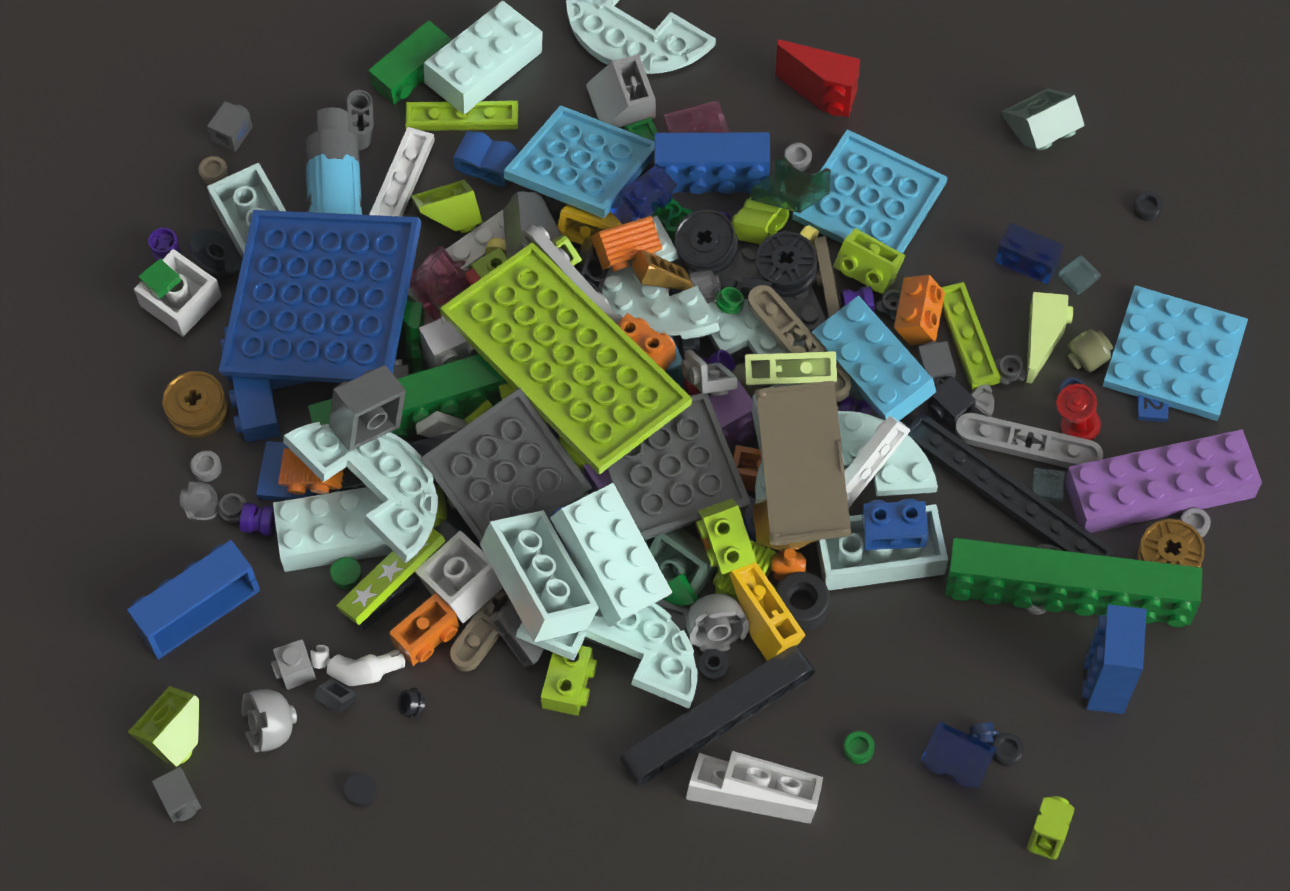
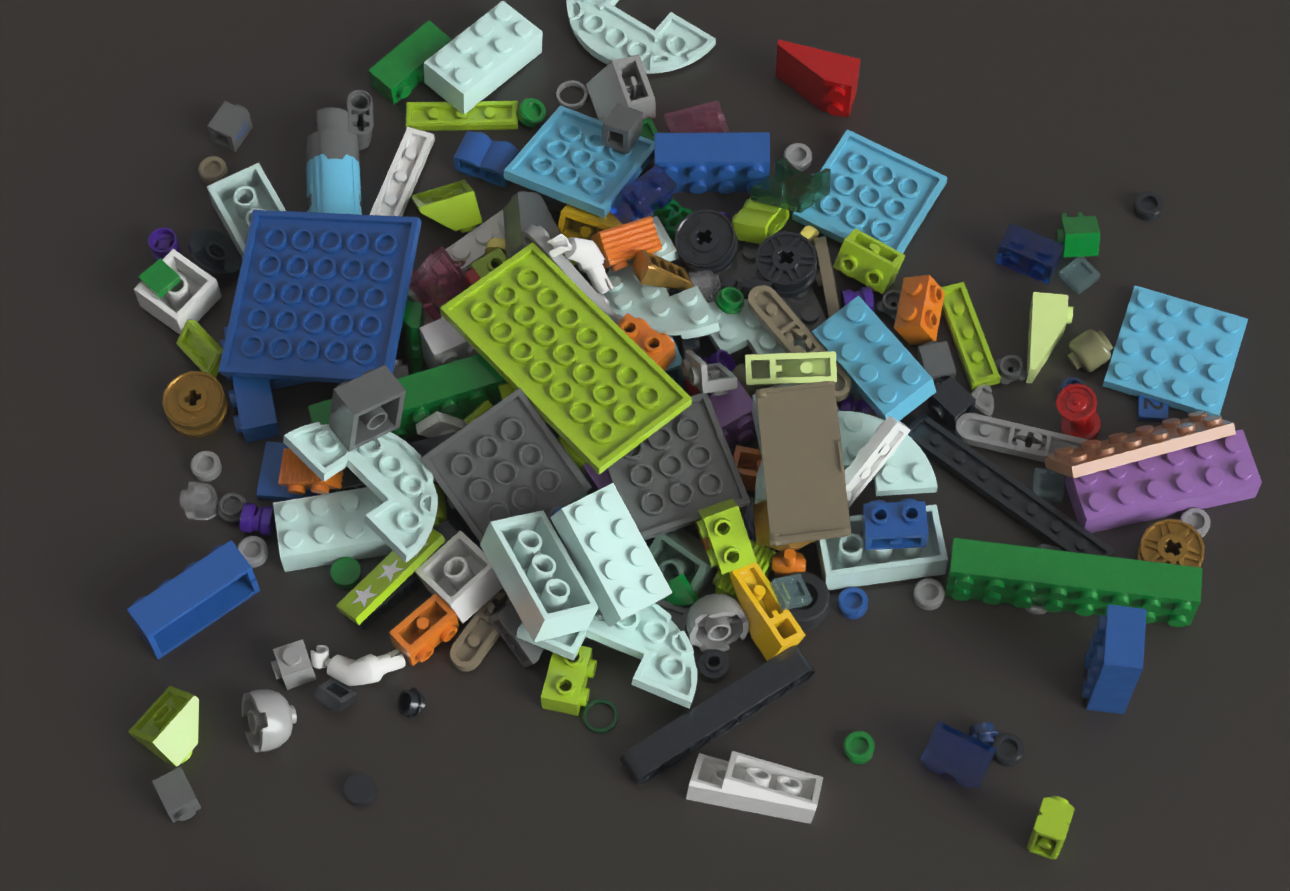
(200, 347): none -> lime plate
(254, 550): none -> light grey tile
(531, 112): none -> green tile
(572, 83): none -> light grey piece
(587, 257): none -> white arm
(600, 730): none -> dark green piece
(622, 128): none -> dark grey brick
(791, 591): none -> clear light blue tile
(852, 602): none -> blue tile
(928, 594): none -> light grey tile
(1044, 118): slope -> none
(1078, 235): none -> green brick
(1139, 445): none -> nougat plate

